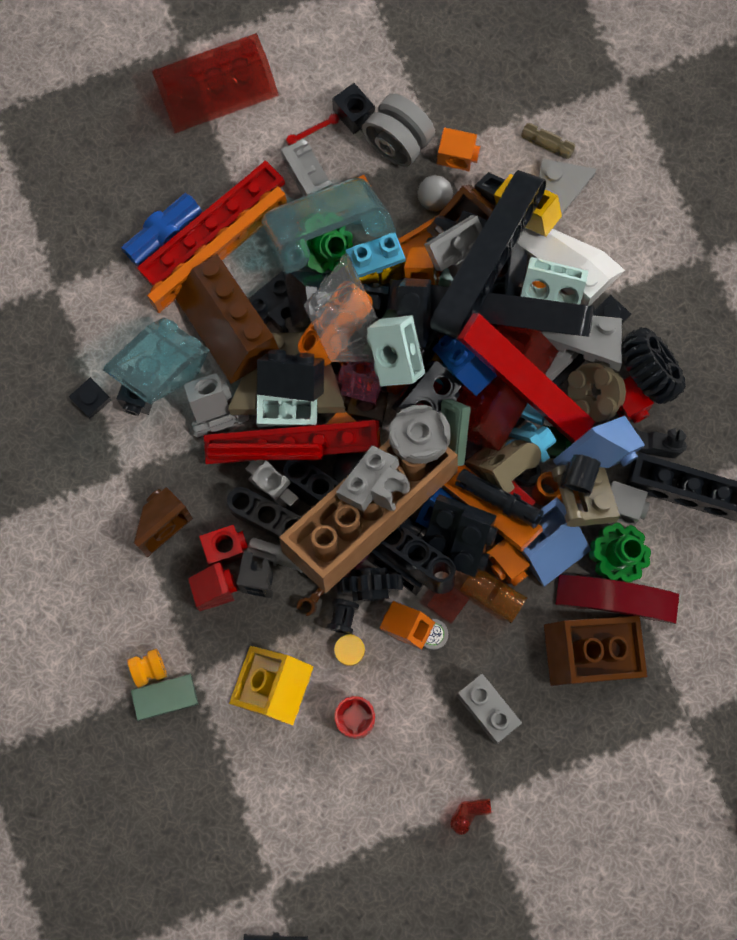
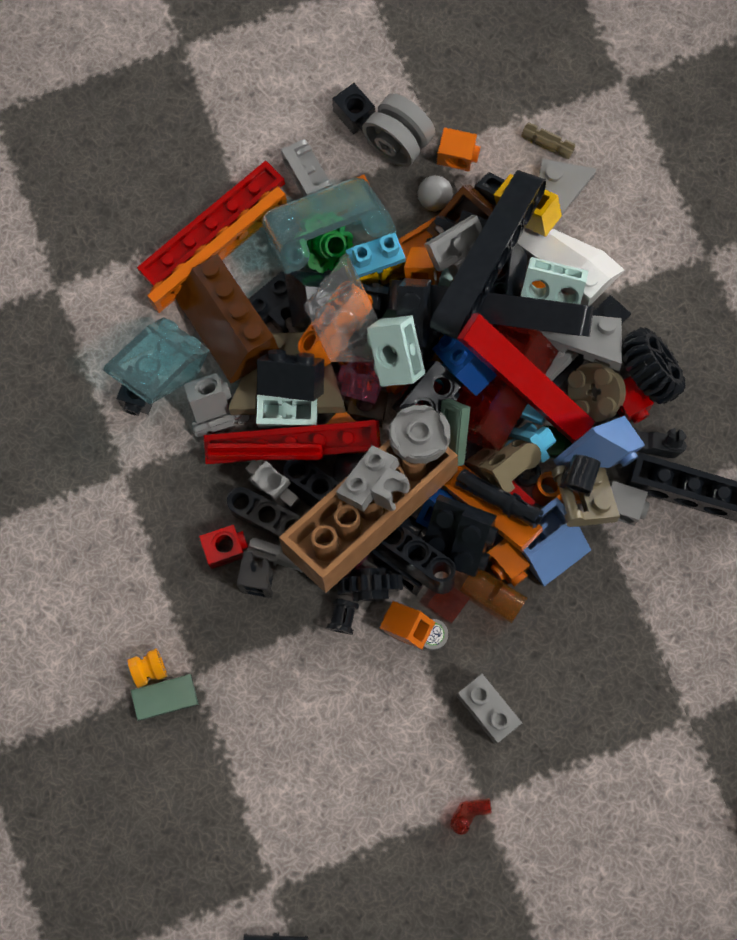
(90, 398): black plate -> none
(160, 520): reddish brown slope -> none
(161, 228): blue piece -> none
(212, 587): red slope -> none
(215, 83): clear red slope -> none
(271, 684): yellow slope -> none
(313, 600): reddish brown hand -> none
(333, 119): red hinge -> none
(349, 650): yellow tile -> none
(355, 717): red wheel -> none
(595, 650): reddish brown slope -> none
(617, 597): dark red slope -> none
(620, 553): green plant -> none

